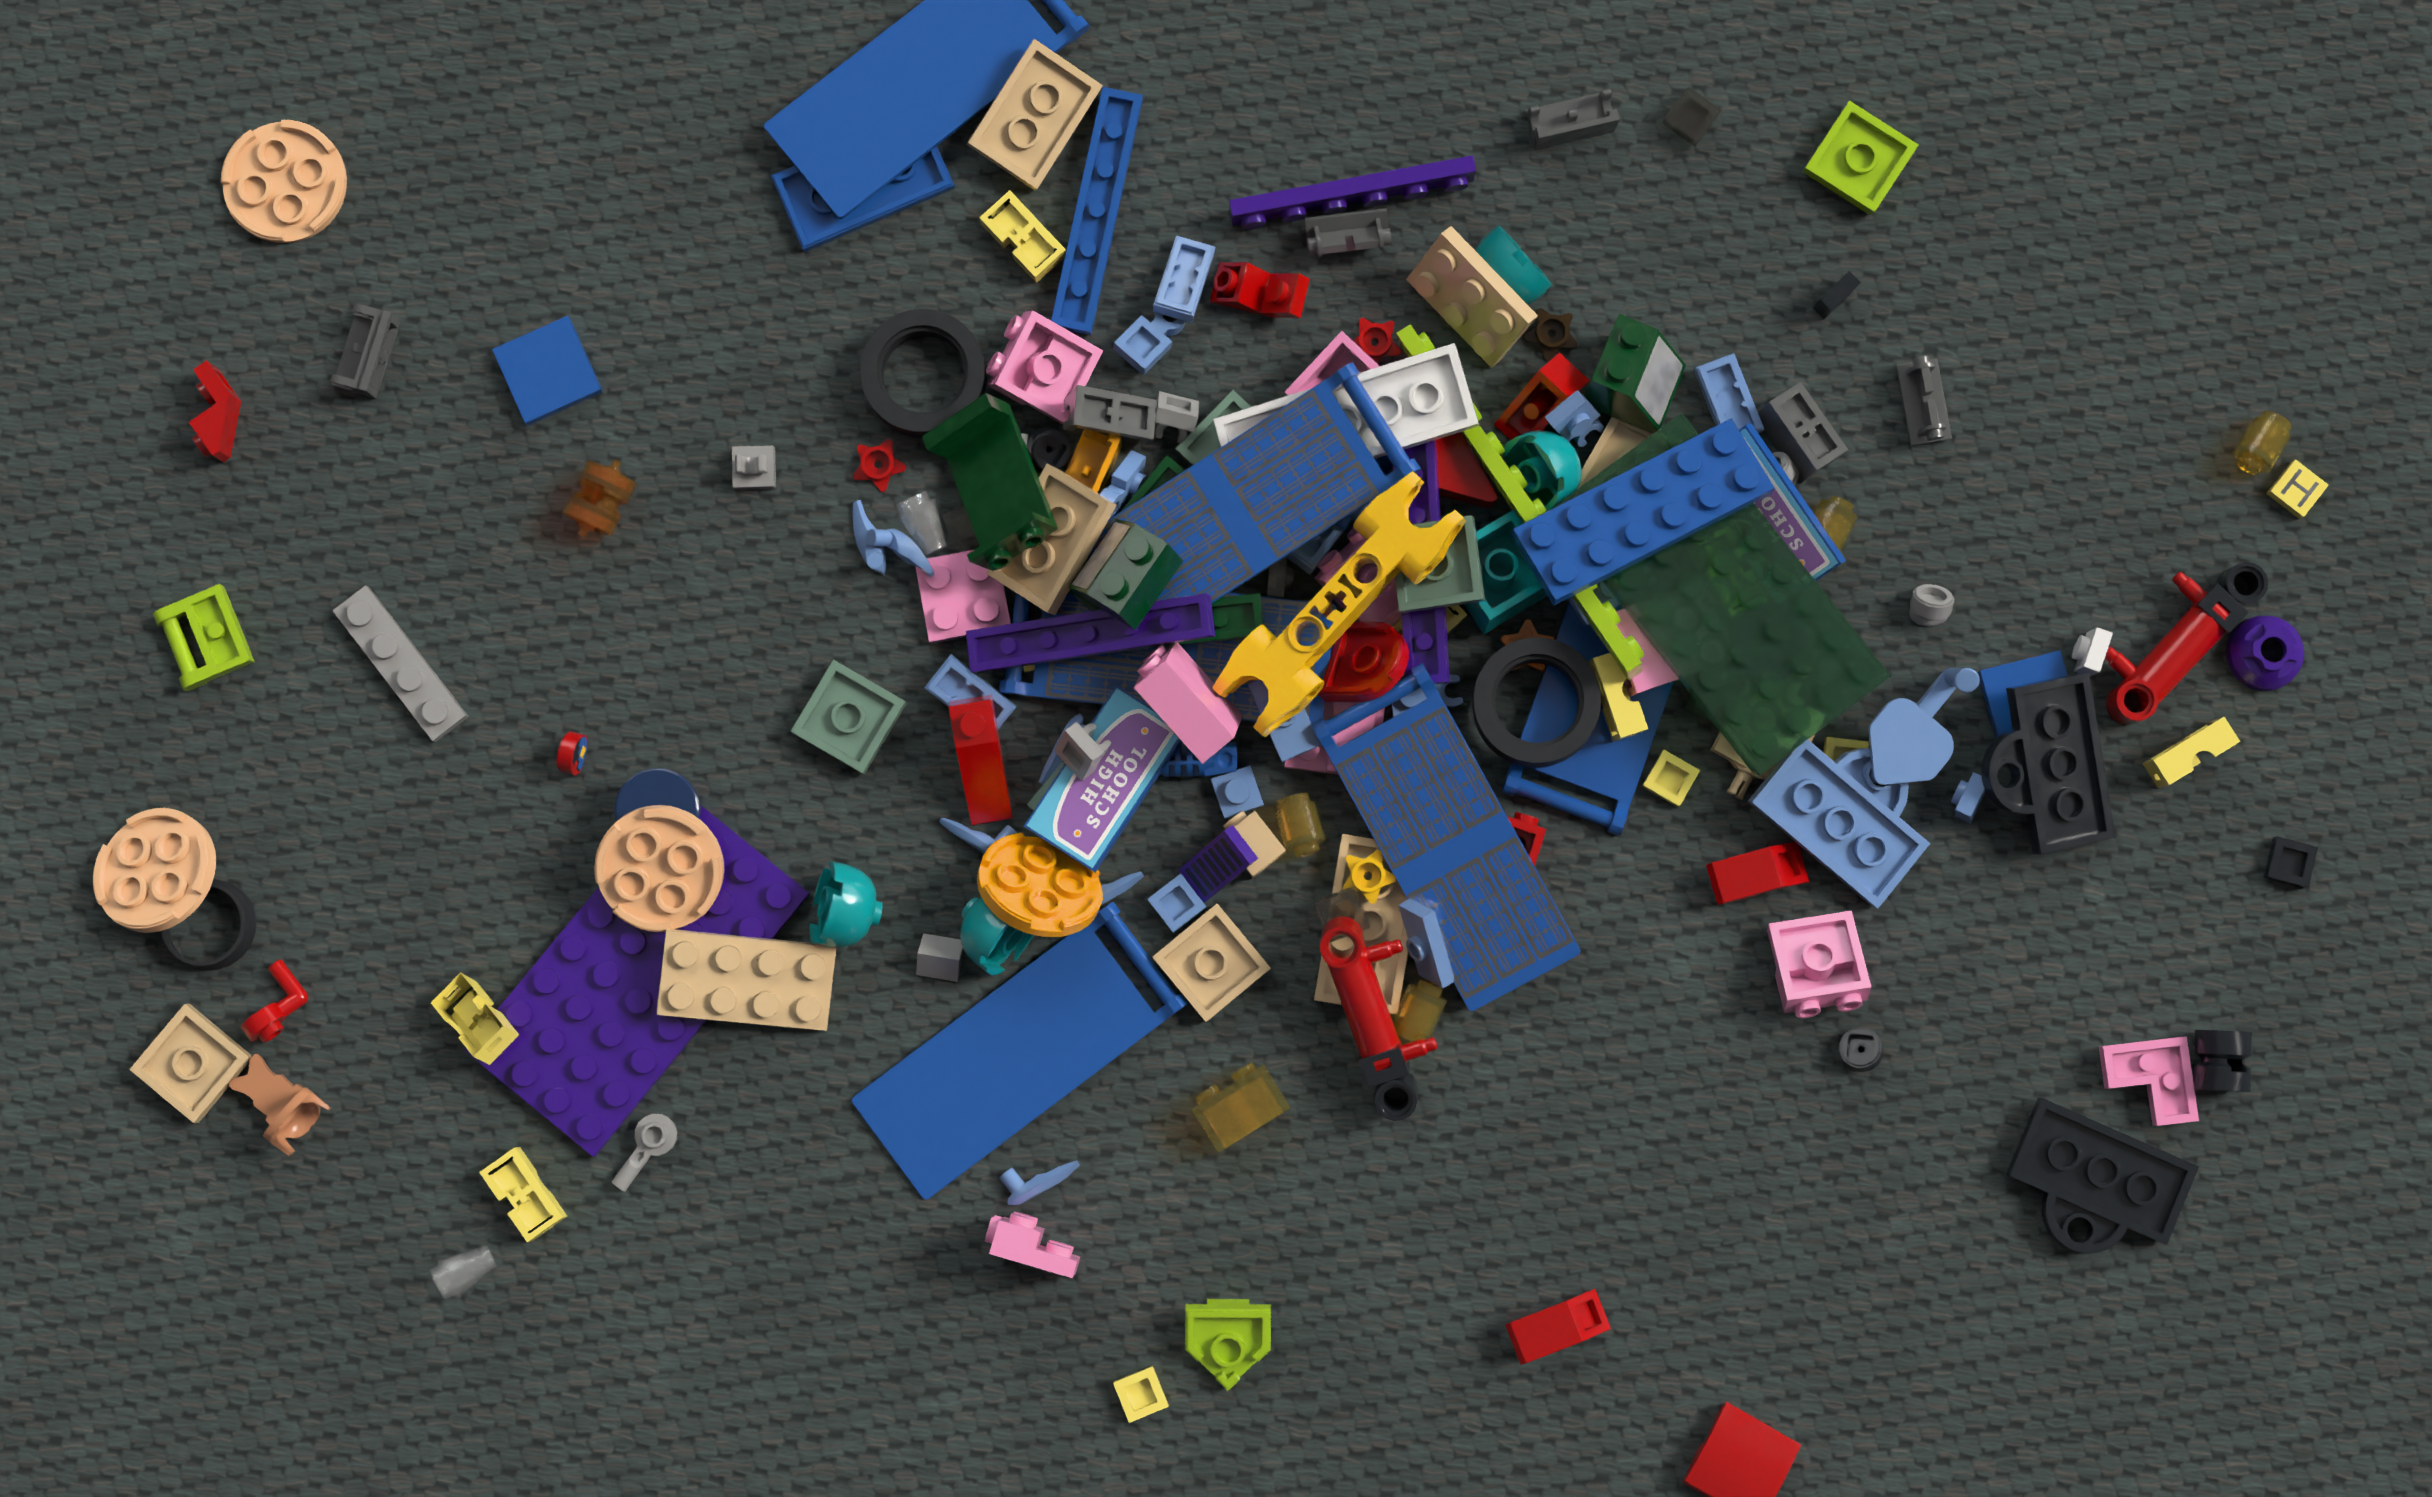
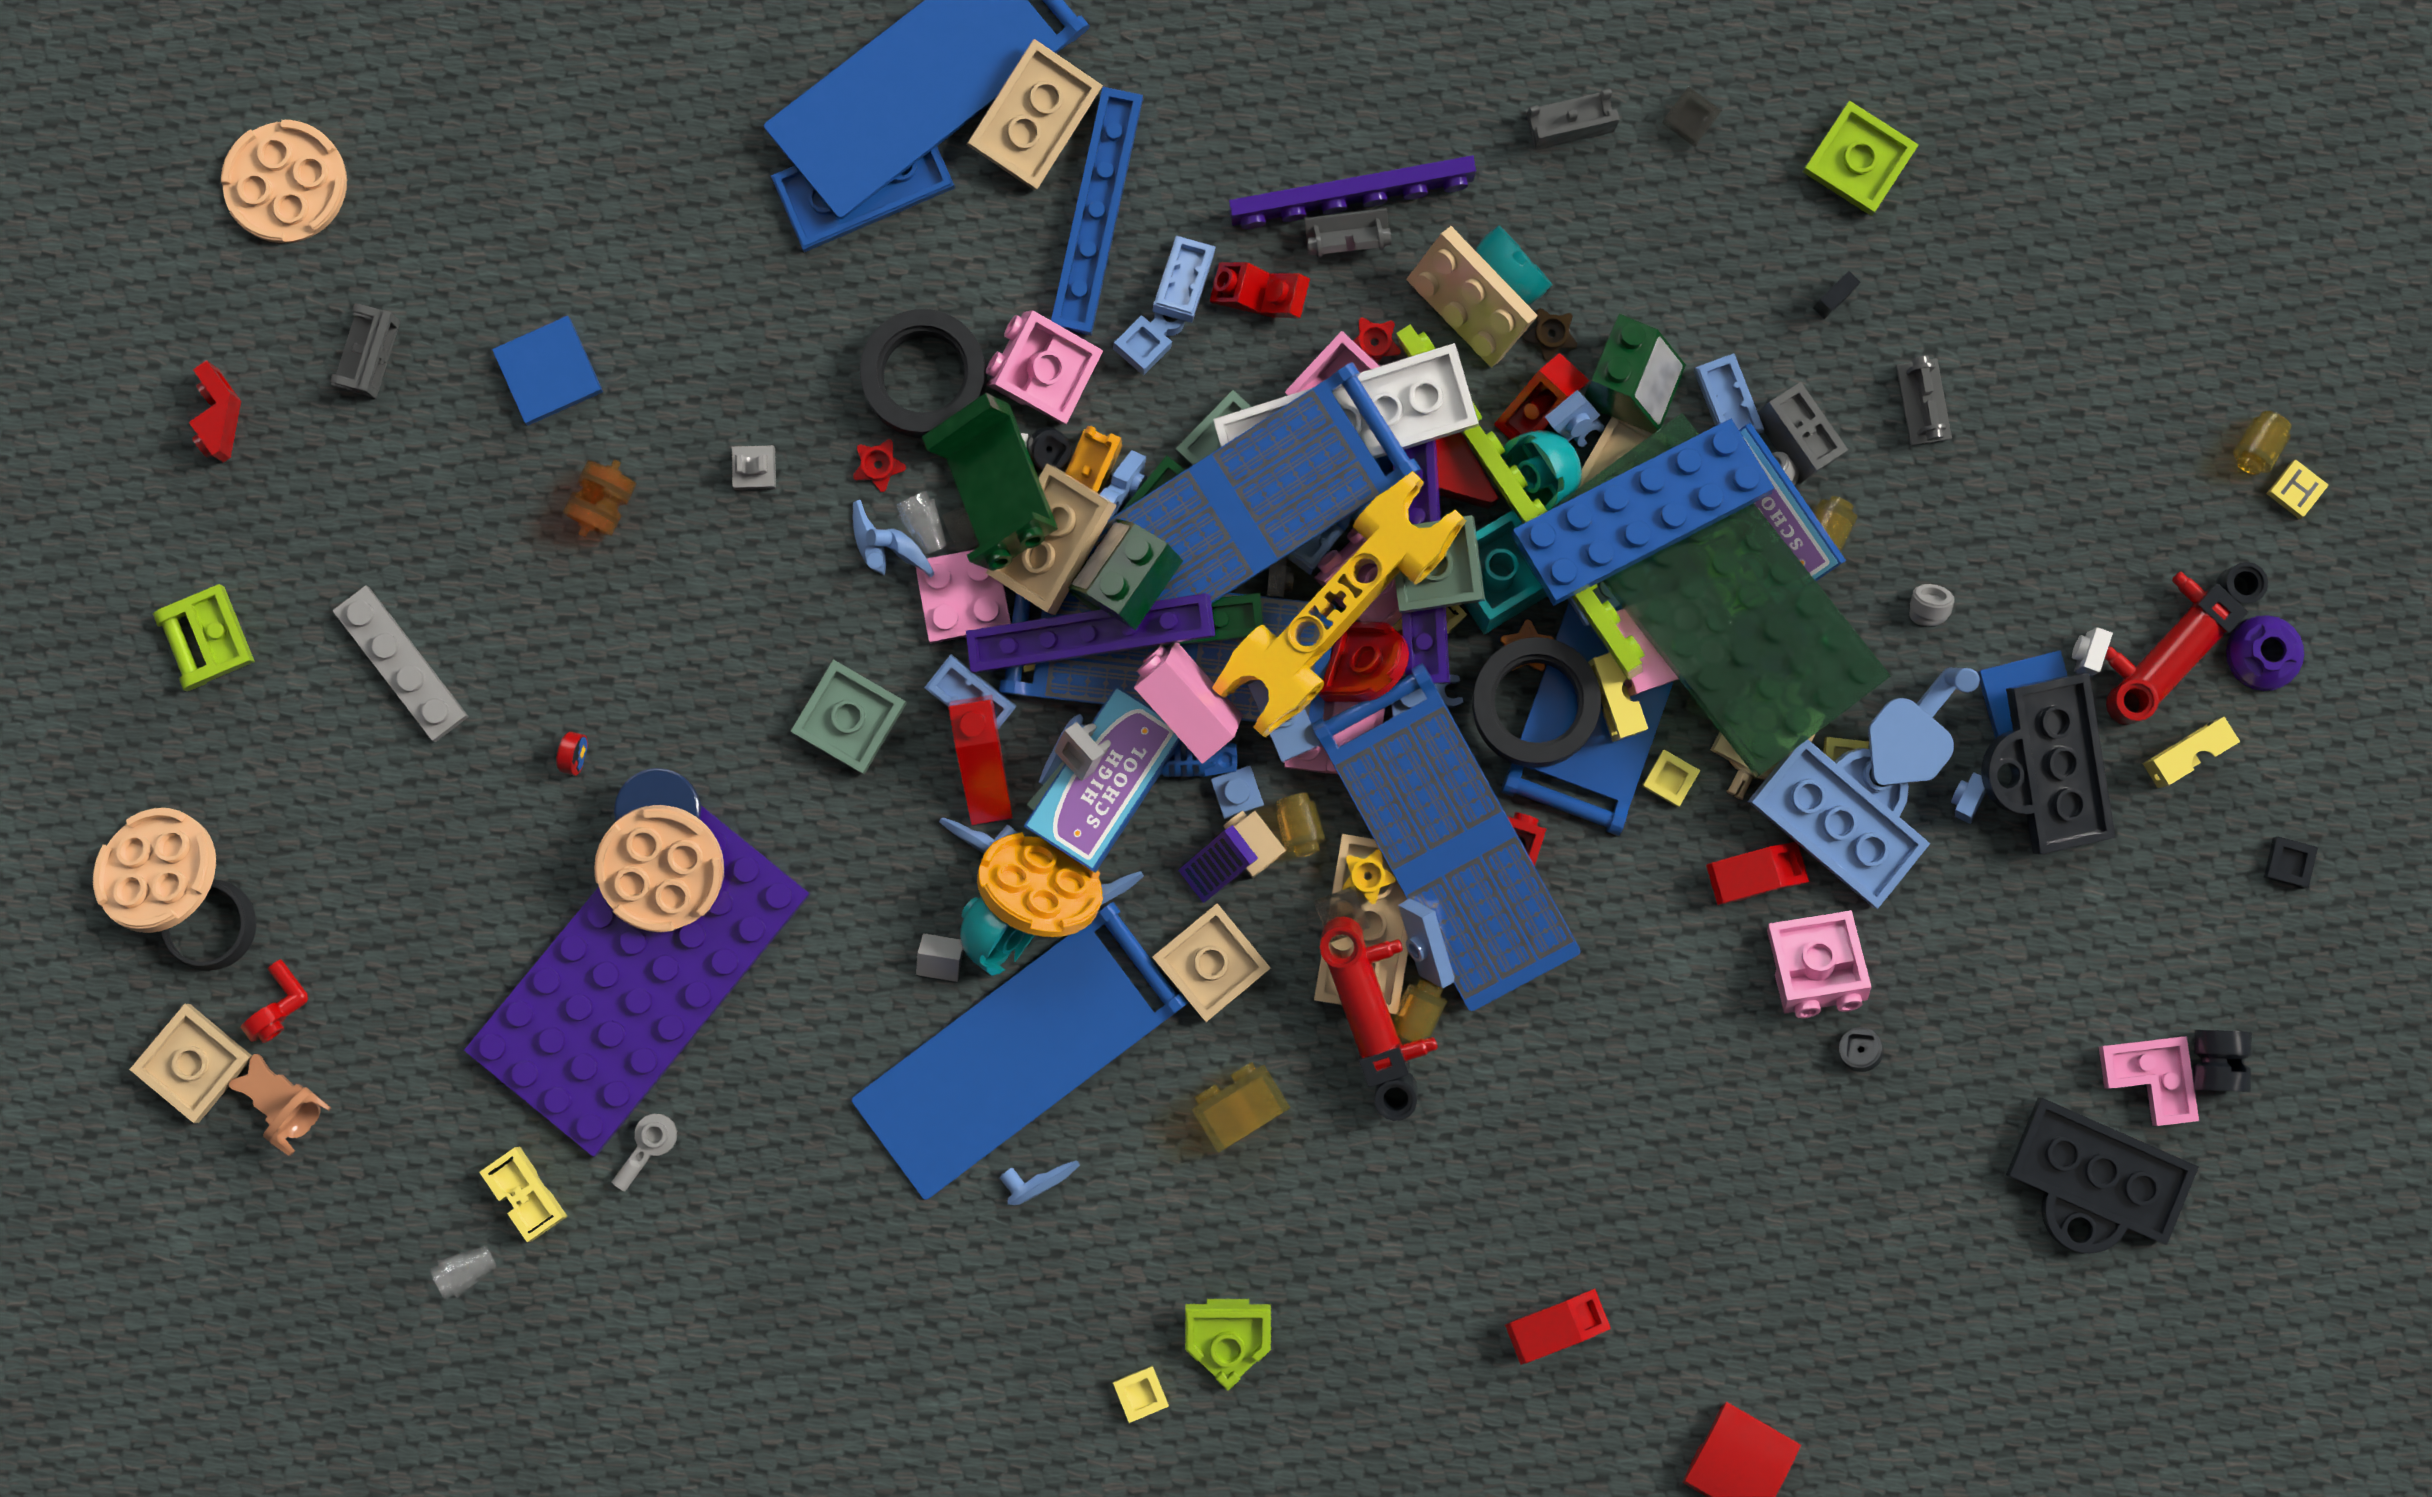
(480, 1026): light yellow piece -> none
(746, 979): tan plate -> none
(844, 906): teal cylinder -> none
(1020, 1241): bright pink plate -> none
(1025, 233): light yellow piece -> none
(1111, 413): dark grey hinge -> none
(1176, 412): light grey tile -> none
(1176, 903): medium blue plate -> none

